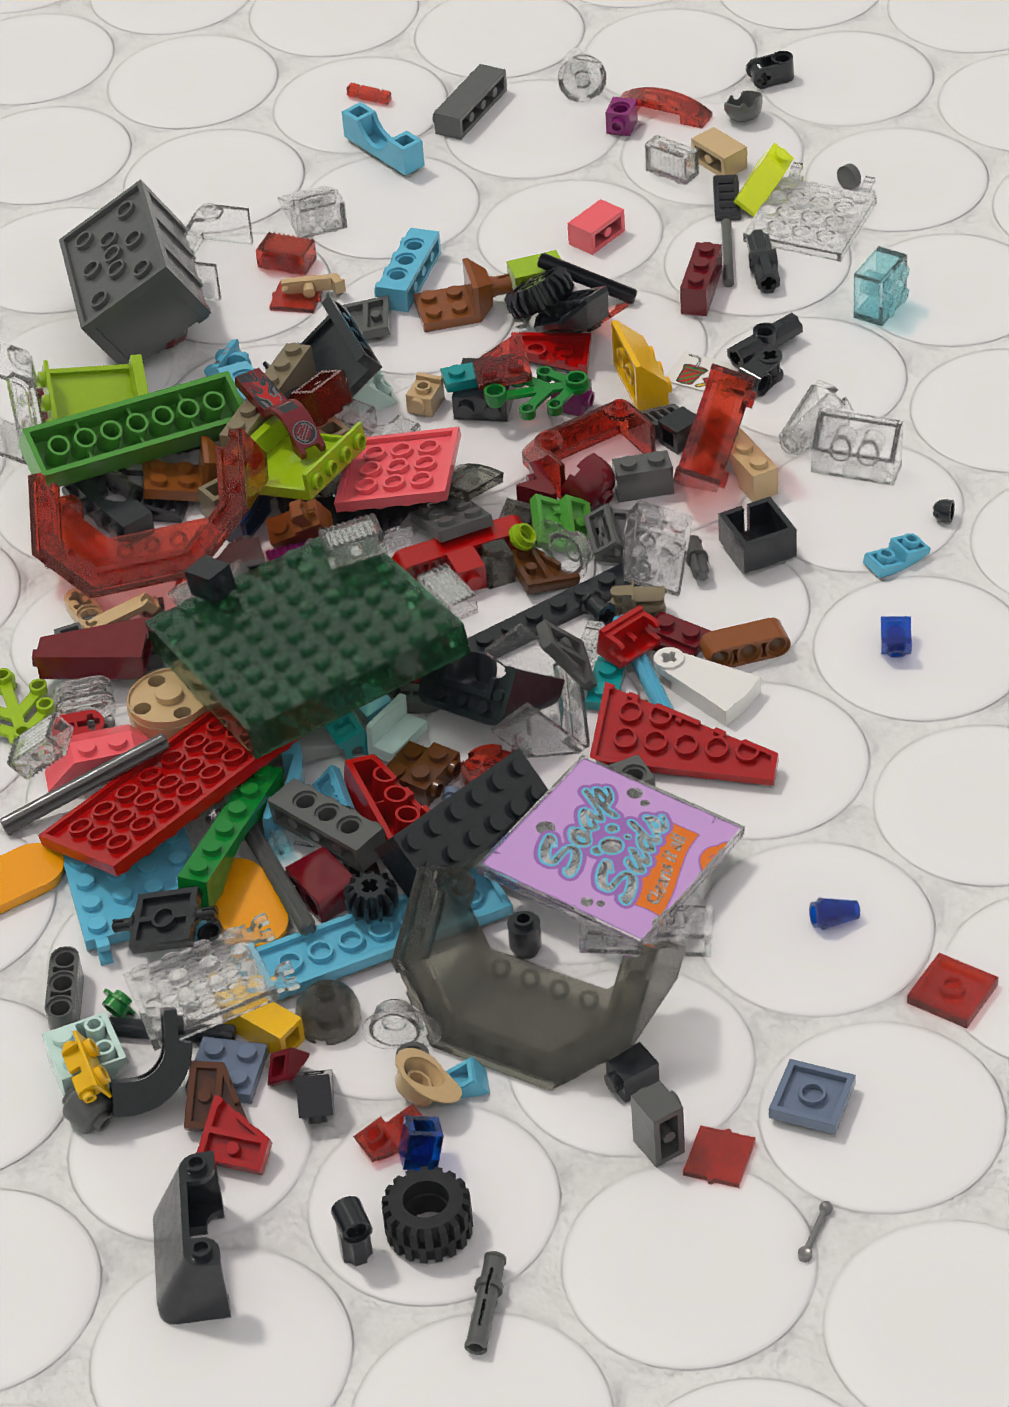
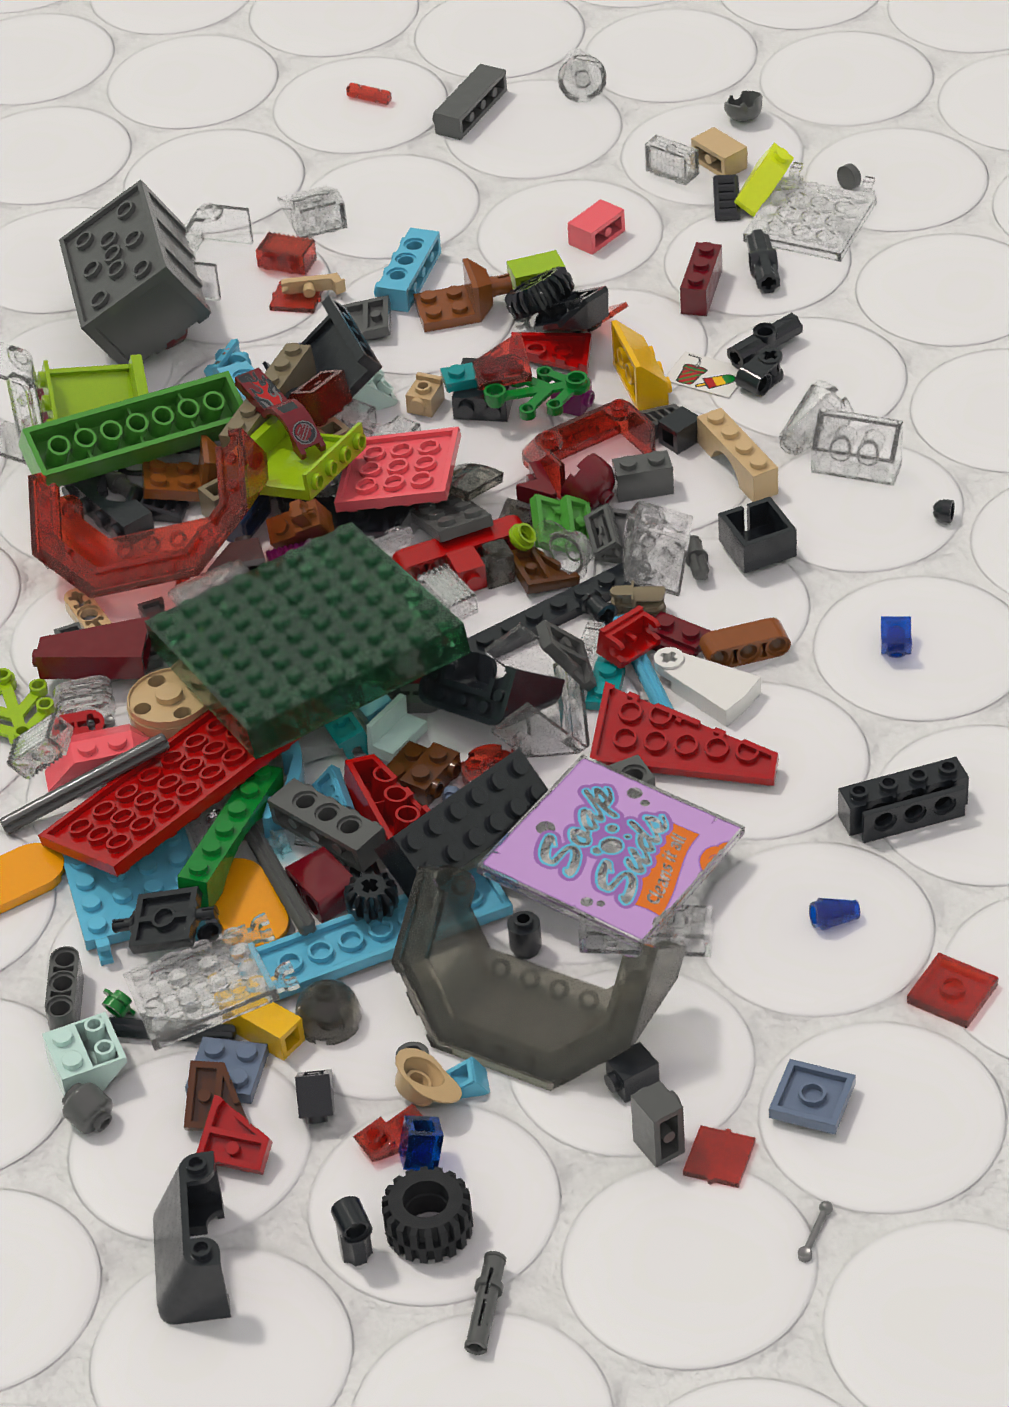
(83, 1056): yellow hinge -> none
(127, 610): tan piece -> none
(158, 1084): black arch -> none
(210, 579): black brick -> none
(285, 1065): dark red slope -> none
(352, 541): clear brick -> none
(364, 129): medium azure arch -> none
(397, 1023): clear piece -> none
(589, 278): black axle -> none
(621, 116): magenta brick -> none
(690, 111): clear red slope -> none
(715, 429): clear red windscreen -> none
(727, 252): dark grey bar -> none
(774, 69): black piece -> none
(880, 286): clear light blue brick -> none
(899, 555): medium azure slope -> none
(904, 800): none -> black brick

